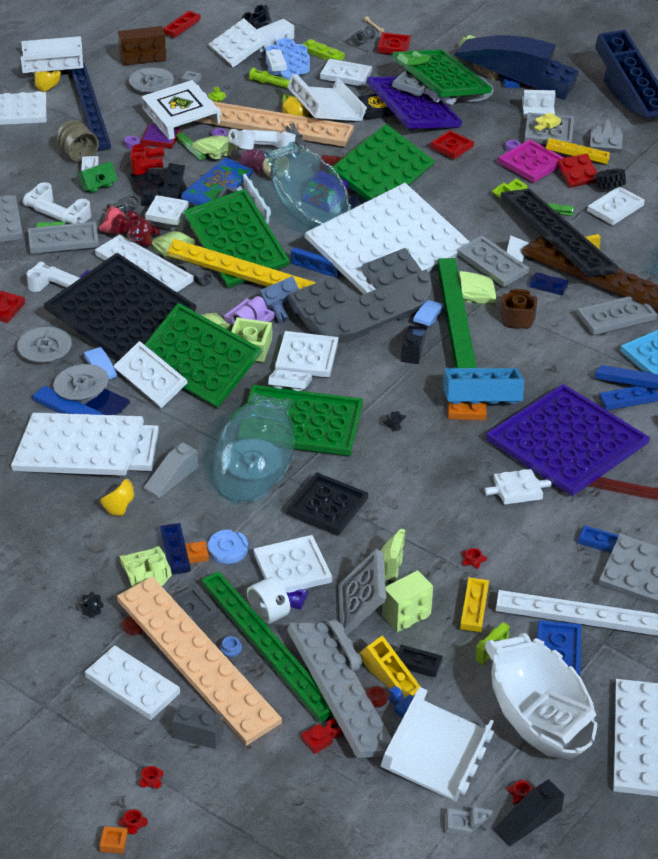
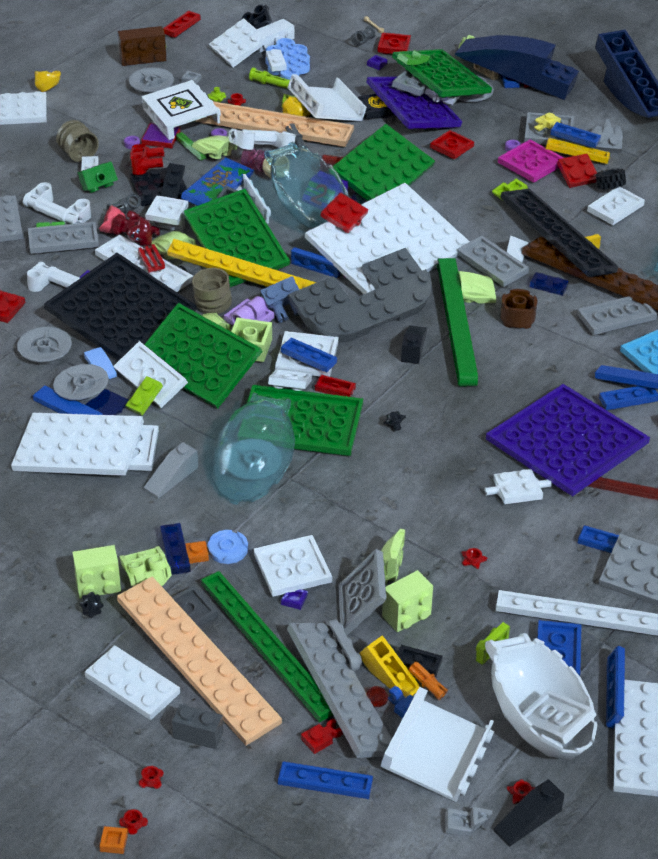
(52, 54): white panel -> none
(90, 106): dark blue plate -> none
(97, 571): none -> yellowish green brick
(118, 500): yellow hair -> none
(131, 626): clear red plate -> none
(144, 395): none -> lime plate
(147, 250): none -> red tile
(212, 290): none -> dark tan wheel
(230, 646): medium blue plate -> none
(236, 99): none -> red plate
(273, 607): white piece -> none
(308, 354): none -> blue plate
(323, 51): lime plate -> none
(325, 780): none -> blue tile
(327, 503): black plate -> none
(334, 386): none -> red tile
(344, 212): none -> red plate
(346, 71): white plate -> none
(377, 62): none -> dark purple tile
(428, 312): light blue slope -> none
(428, 680): none -> orange axle
(467, 411): orange plate -> none
(474, 604): yellow plate -> none
(483, 385): dark azure brick -> none
(538, 101): white bracket -> none
(563, 210): bright green piece -> none
(575, 135): none -> blue plate
(615, 686): none -> blue tile

